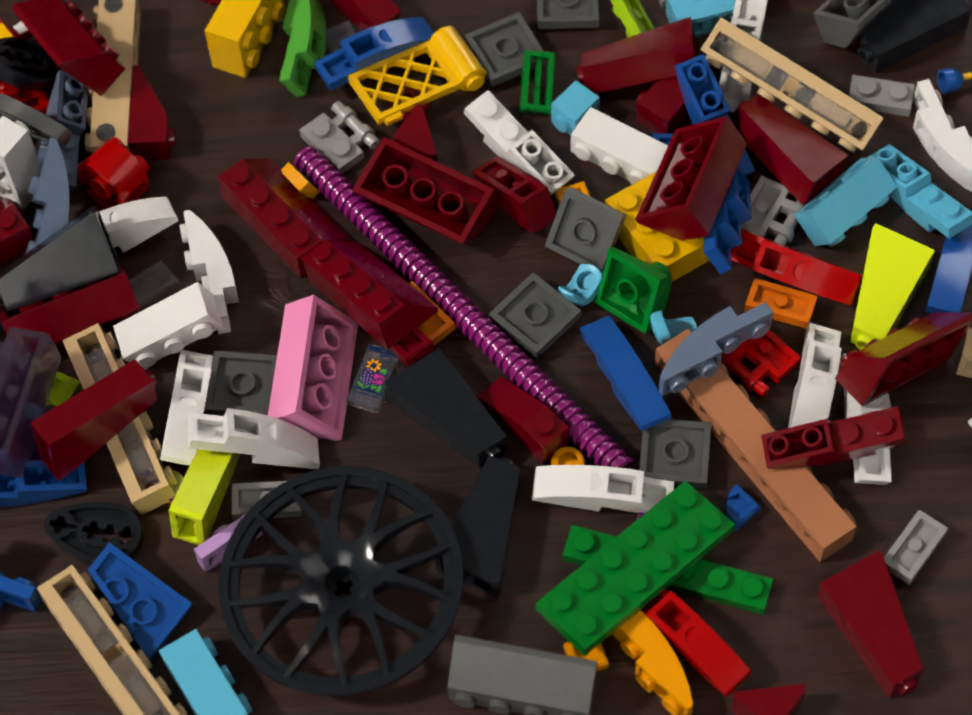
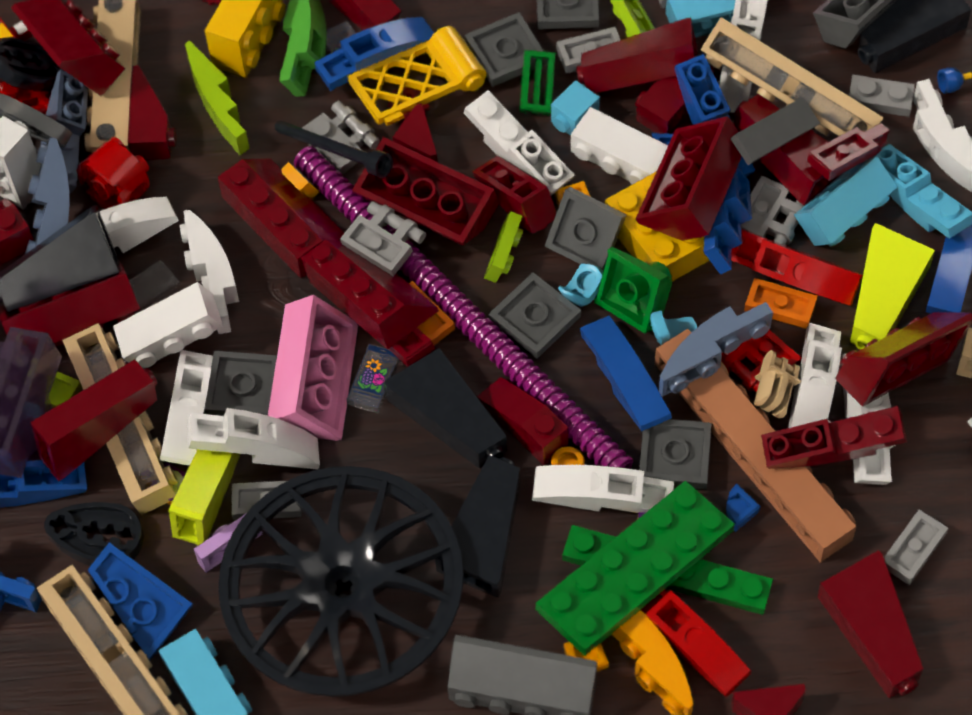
(216, 95): none -> lime slope
(376, 162): none -> black piece
(376, 244): none -> light grey plate
(501, 258): none -> lime plate
(571, 49): none -> light grey plate
(775, 131): none -> dark grey tile
(776, 384): none -> tan arm
(848, 150): none -> dark red hinge

